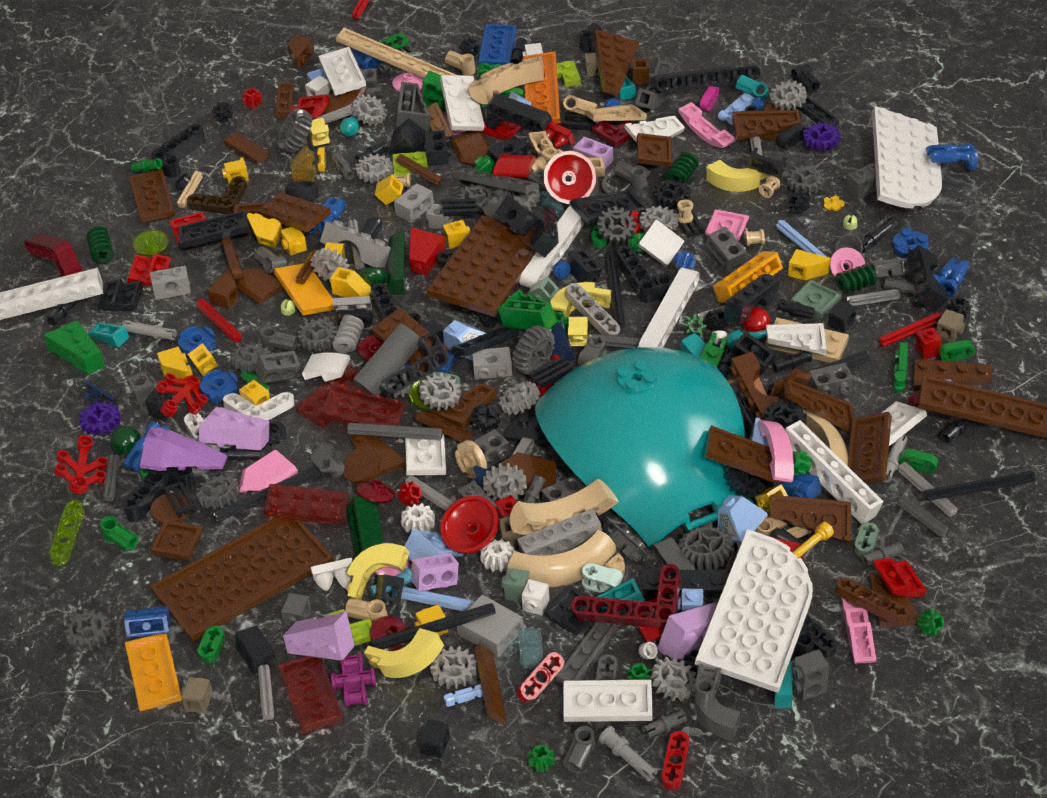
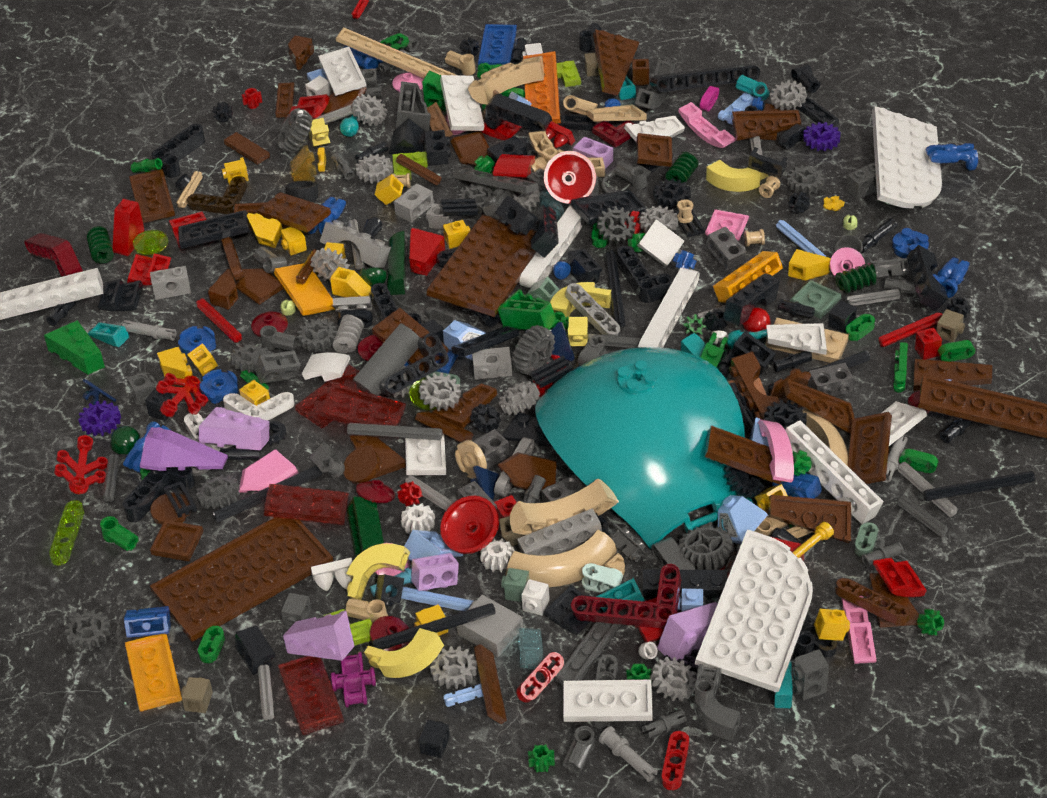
(127, 226): none -> red slope
(270, 318): none -> dark red dish
(504, 482): light grey gear -> none
(831, 624): none -> yellow brick
(862, 329): none -> green beam

